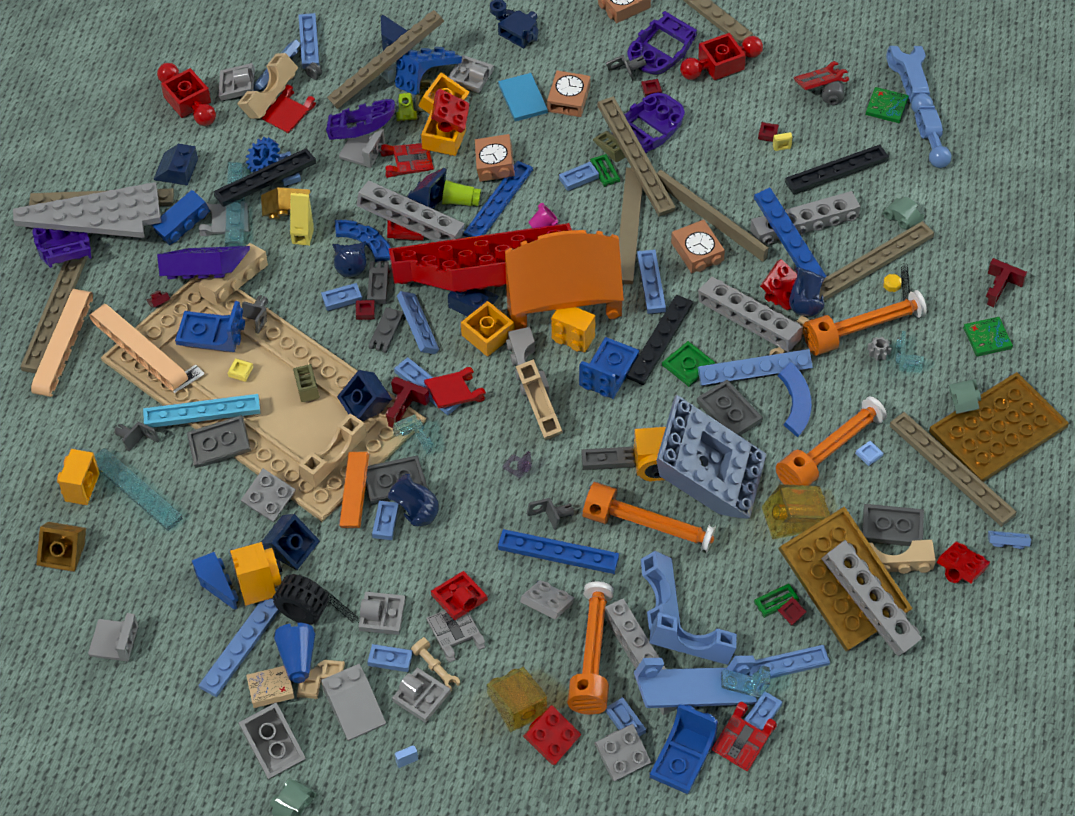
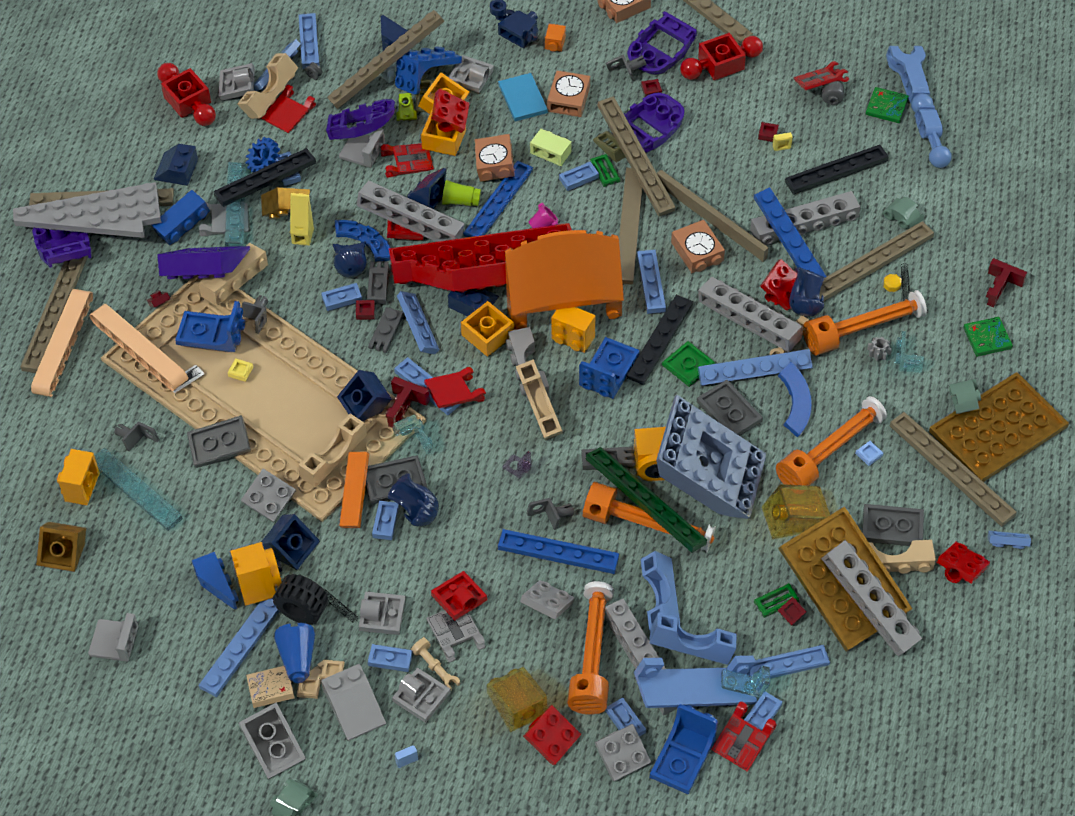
(201, 410): medium azure plate -> none
(306, 383): olive slope -> none
(550, 147): none -> yellowish green brick
(555, 37): none -> orange brick
(646, 499): none -> dark green tile

